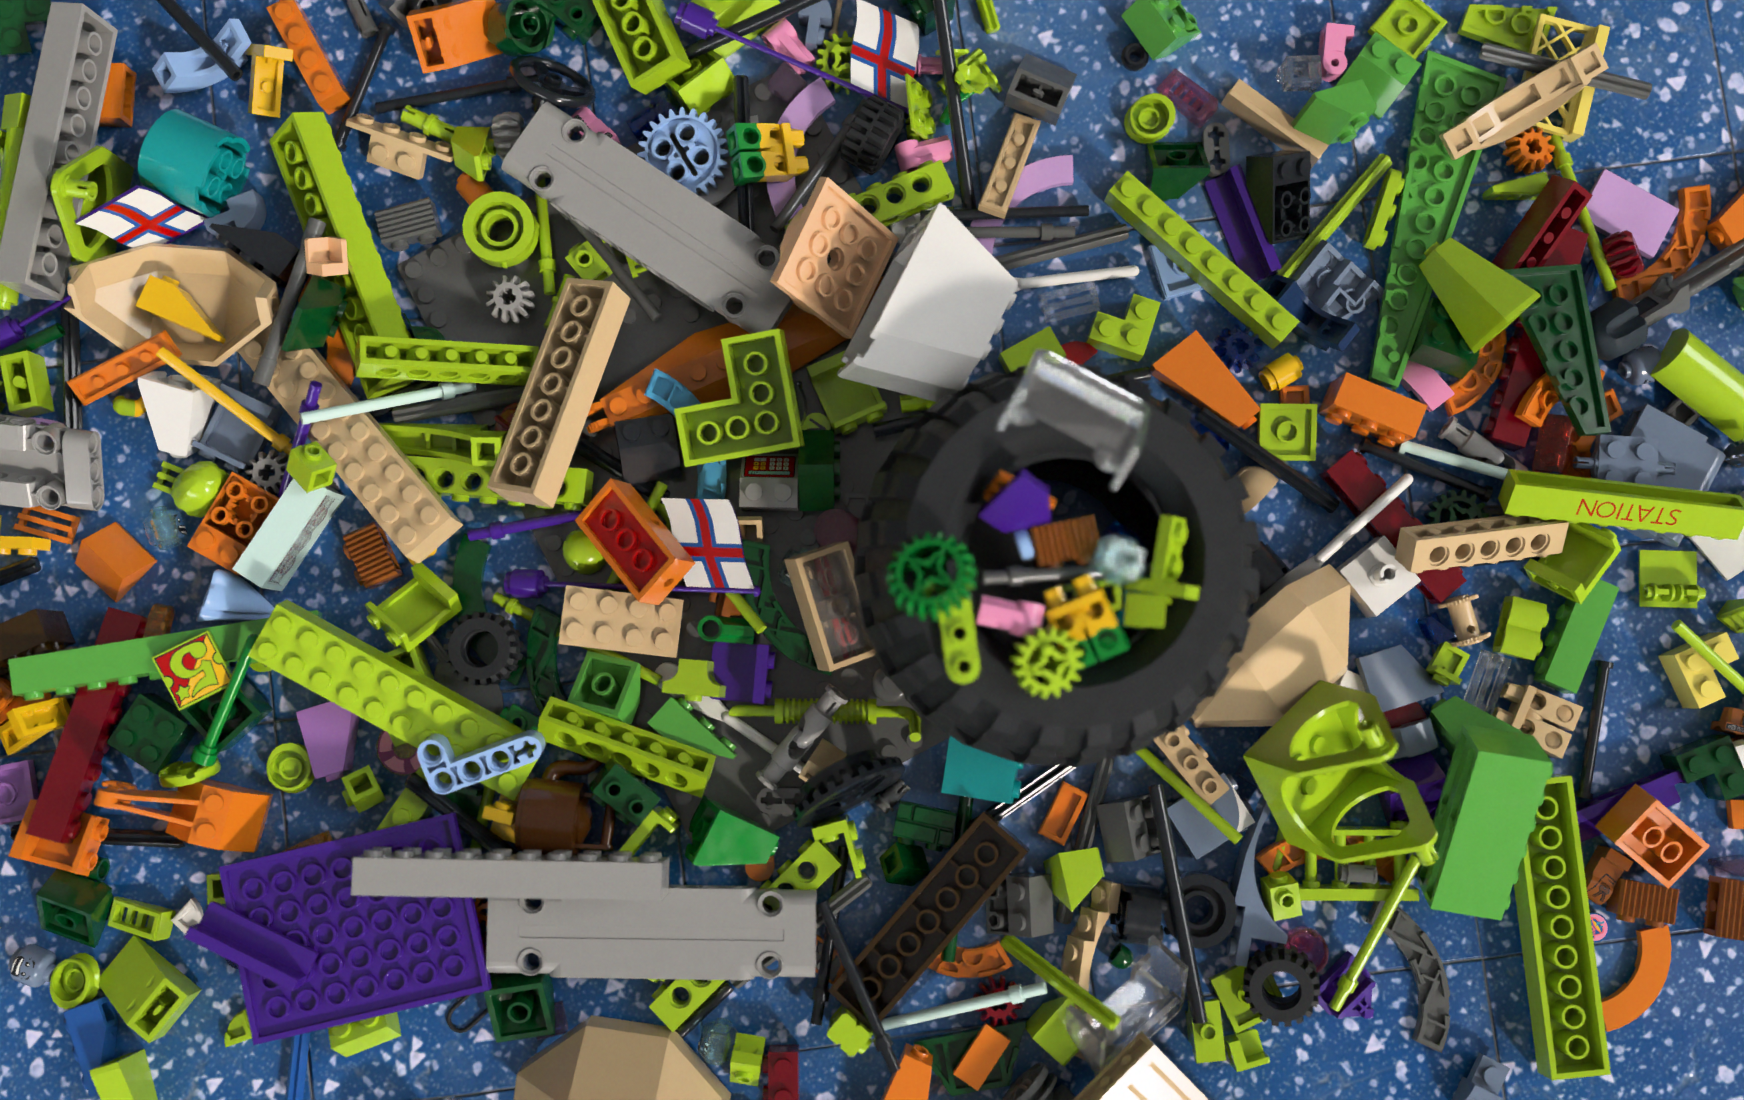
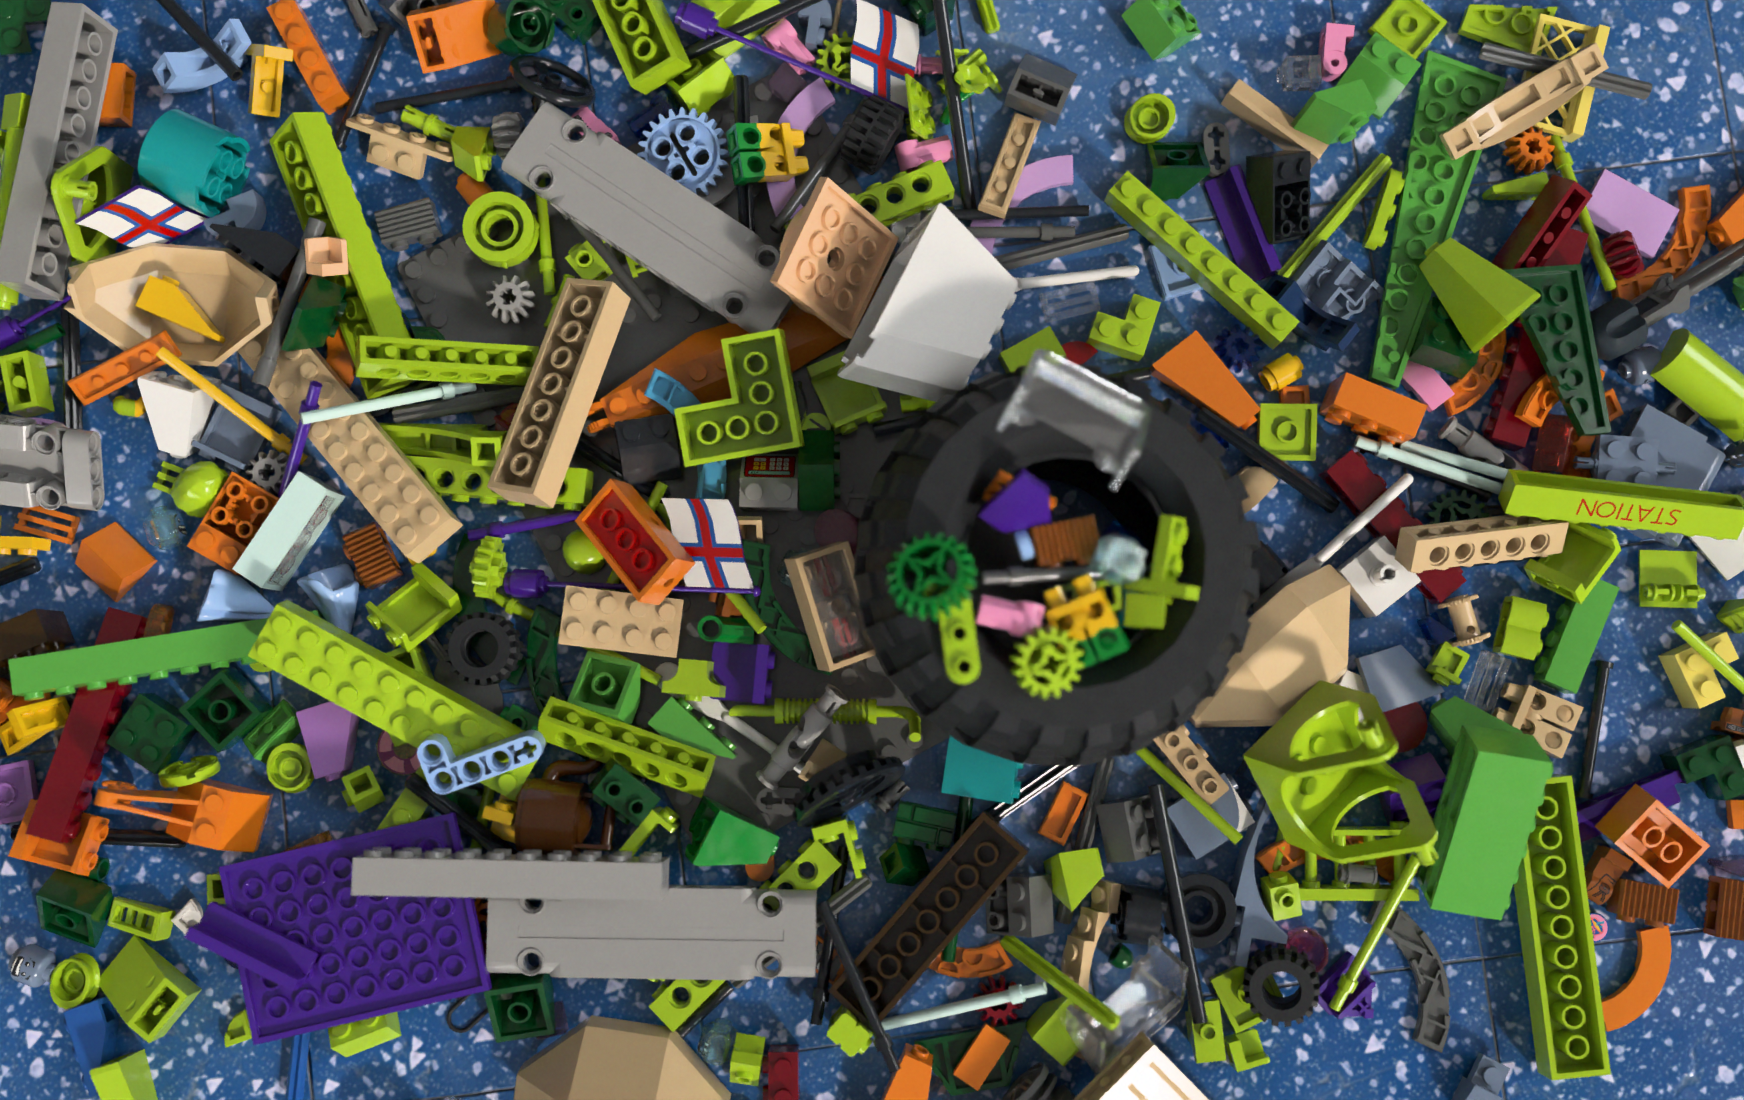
(193, 670): tile -> none
(206, 751): green piece -> none
(275, 729): none -> bright green slope
(311, 466): lime brick -> none
(334, 594): none -> light blue hat
(488, 567): none -> lime gear
(885, 688): dark grey head -> none
(1134, 49): black plate -> none
(1203, 97): clear pink slope -> none
(1386, 450): none -> light aqua bar
(1414, 738): sand blue brick -> none

